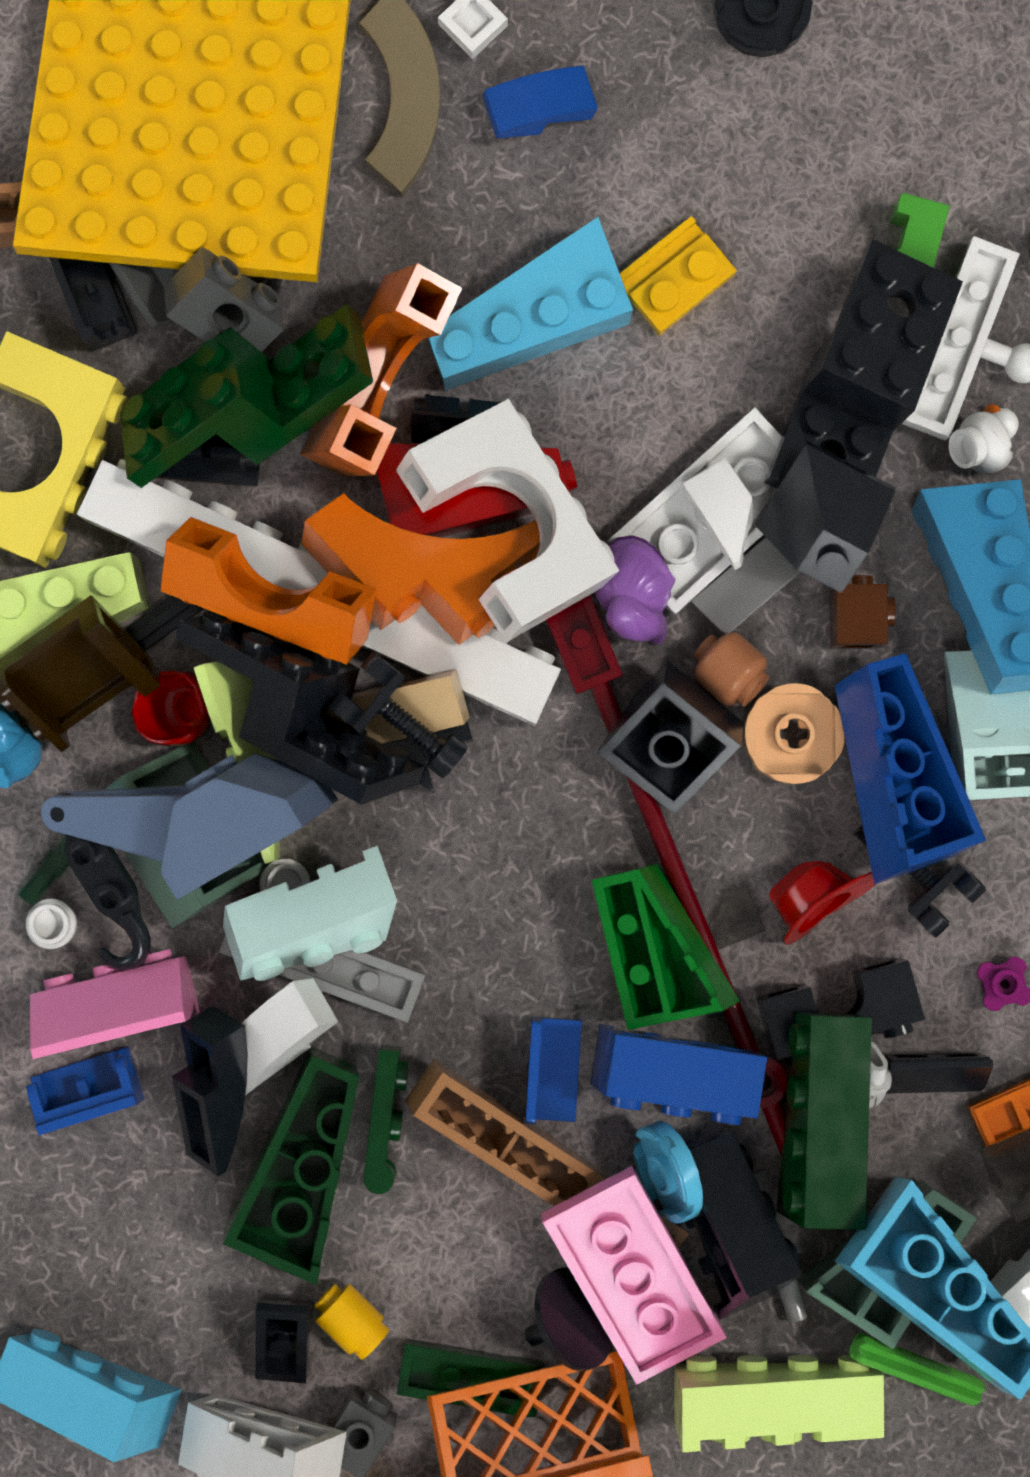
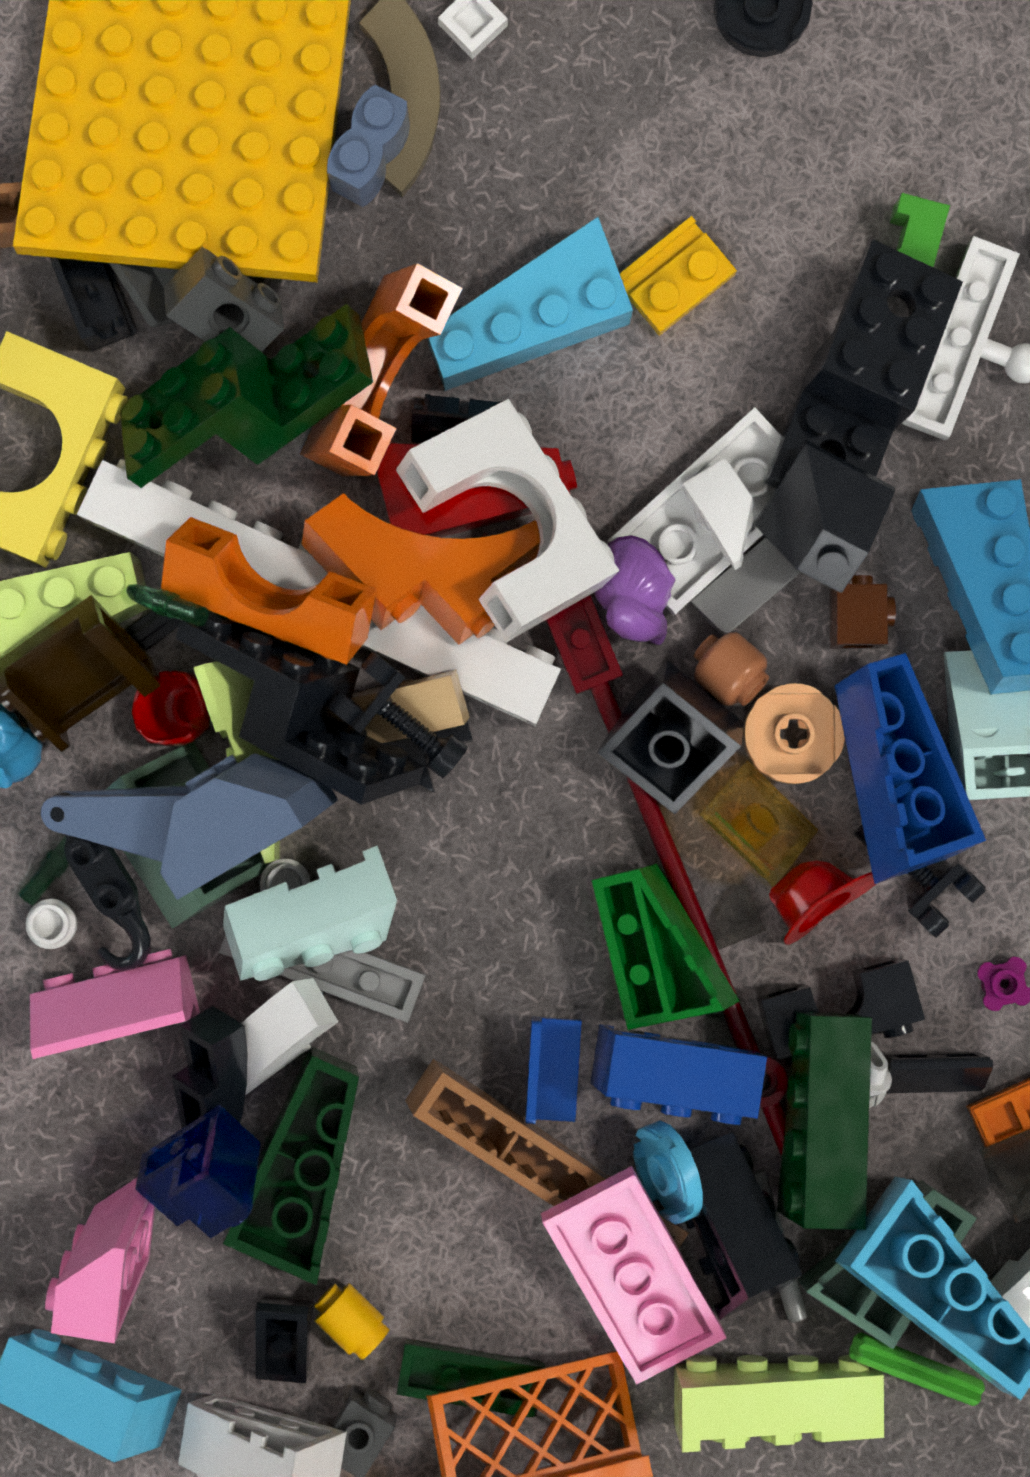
(84, 1090): blue hinge -> none
(103, 1268): none -> bright pink slope
(168, 604): none -> clear green piece
(203, 1173): none -> clear blue brick
(217, 463): black hinge -> none
(375, 138): none -> sand blue brick
(385, 1121): dark green plate -> none
(534, 100): blue slope -> none
(567, 1323): black shield -> none
(757, 824): none -> clear yellow slope
(984, 440): white animal -> none

